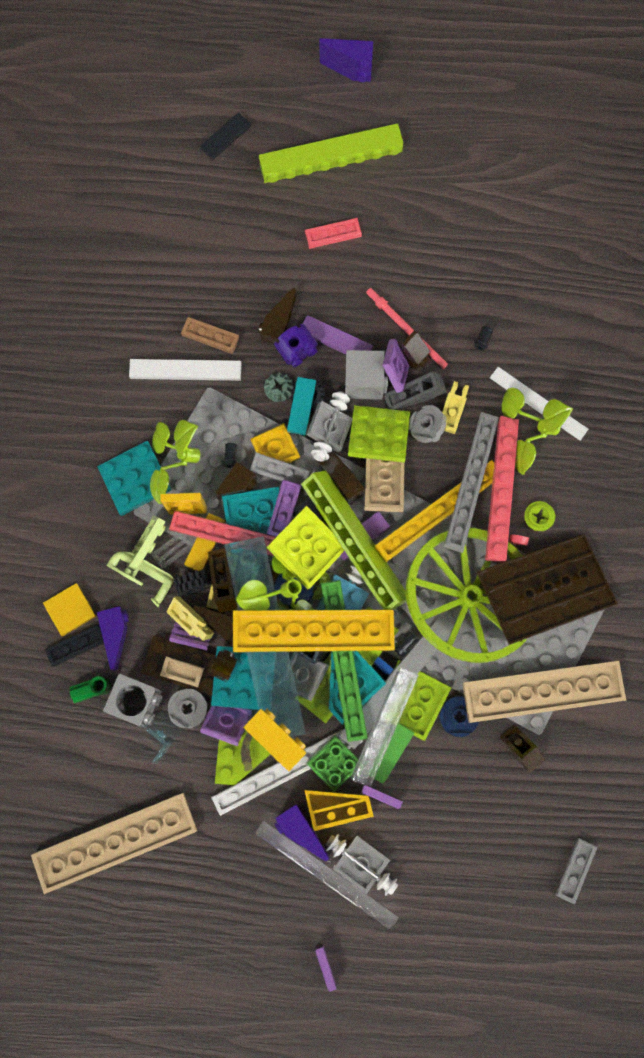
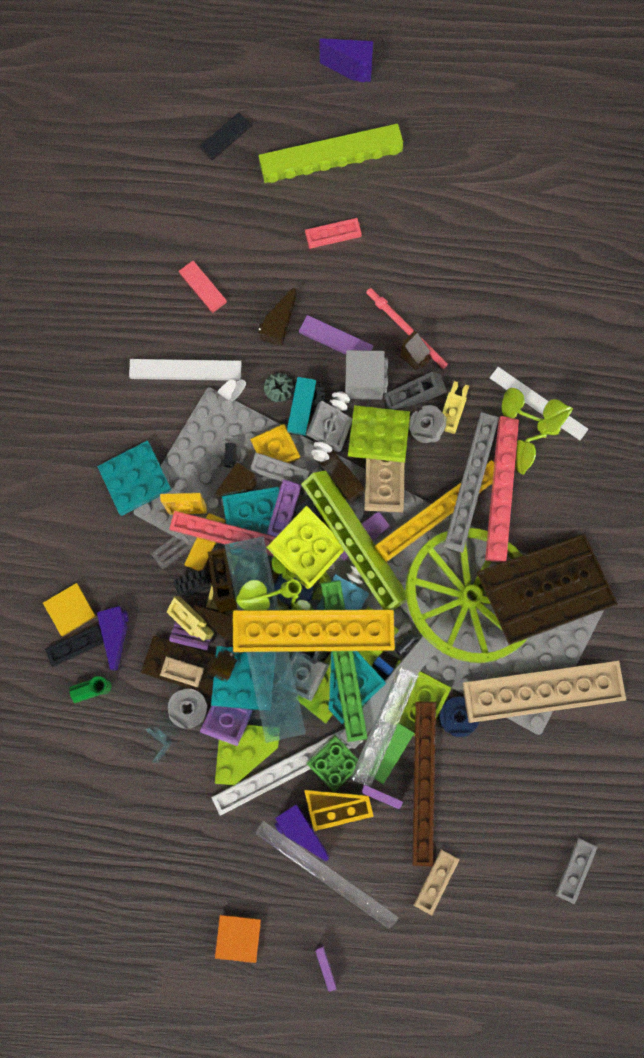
(113, 843): tan plate -> none
(115, 701): light grey brick -> none
(136, 562): yellowish green plate -> none
(183, 434): lime plant -> none
(202, 286): none -> coral tile
(210, 335): medium nougat plate -> none
(232, 389): none -> white helmet
(238, 938): none -> orange tile
(245, 750): animal -> none
(276, 738): yellow brick -> none
(296, 345): dark purple brick -> none
(361, 864): light grey plate -> none
(396, 365): medium lavender tile -> none
(424, 784): none -> reddish brown tile
(436, 882): none -> tan tile
(483, 338): black pin -> none
(519, 540): coral tile -> none
(522, 748): dark brown slope -> none
(547, 512): lime gear -> none

